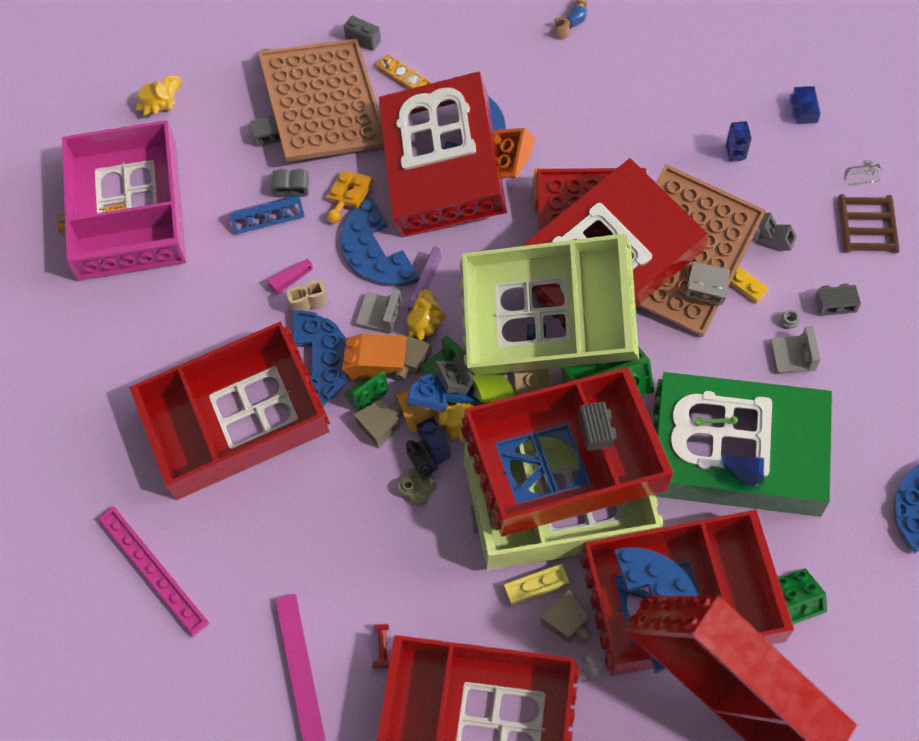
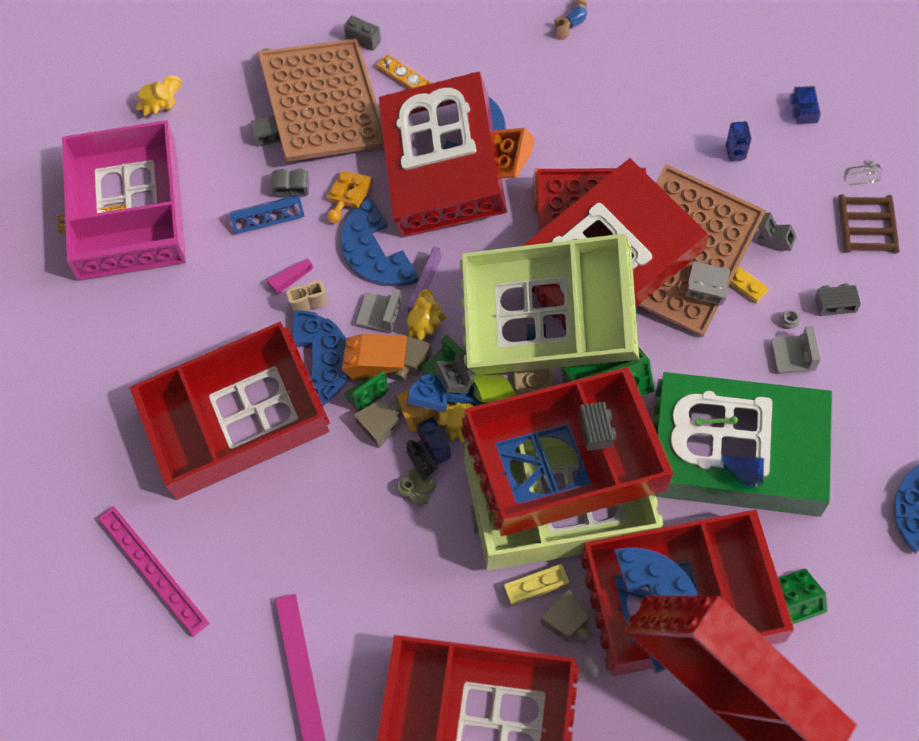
(383, 662): red piece -> none

